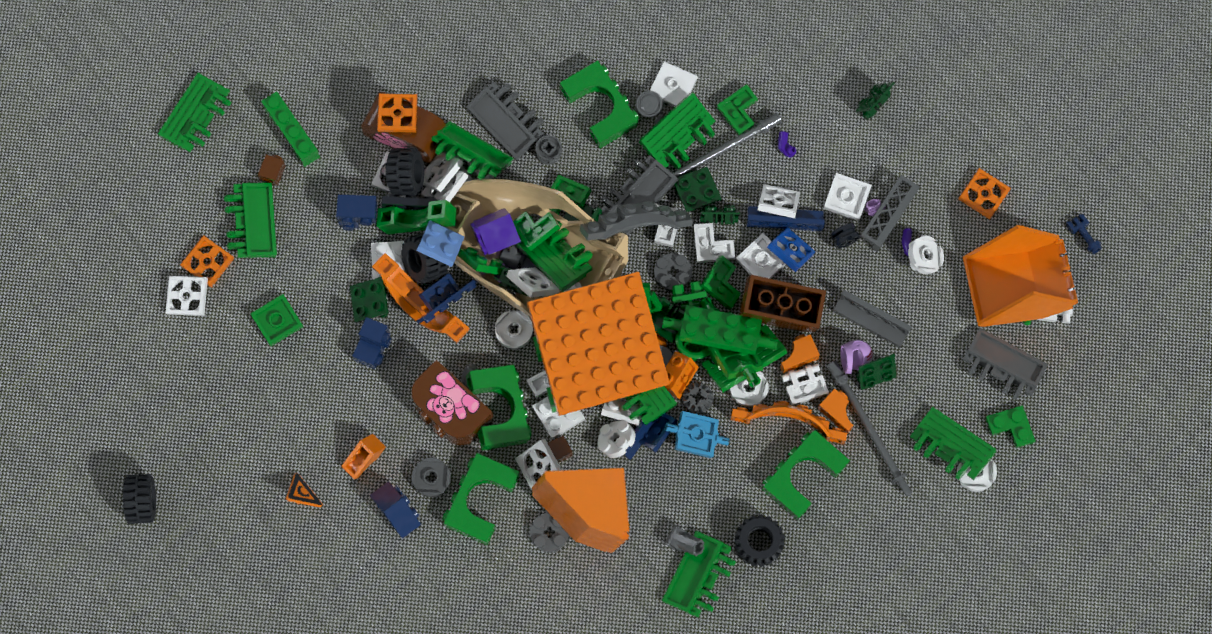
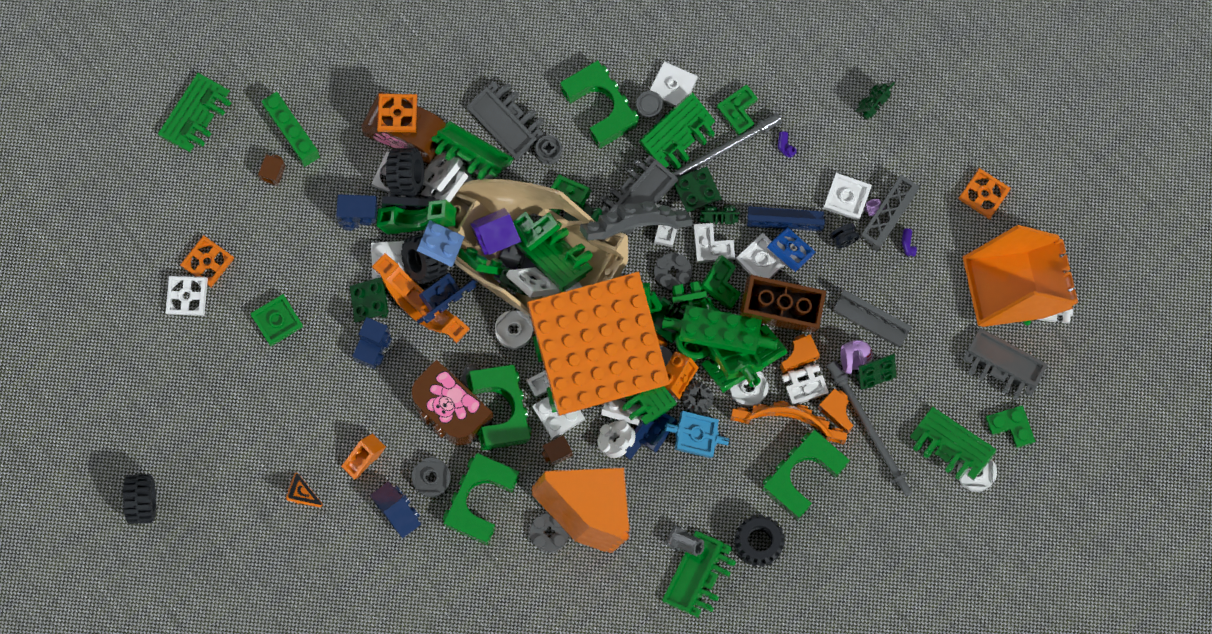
(256, 218): green hinge -> none
(532, 451): white piece -> none
(787, 196): white piece -> none
(917, 259): white plate -> none
(1094, 246): dark blue hinge -> none

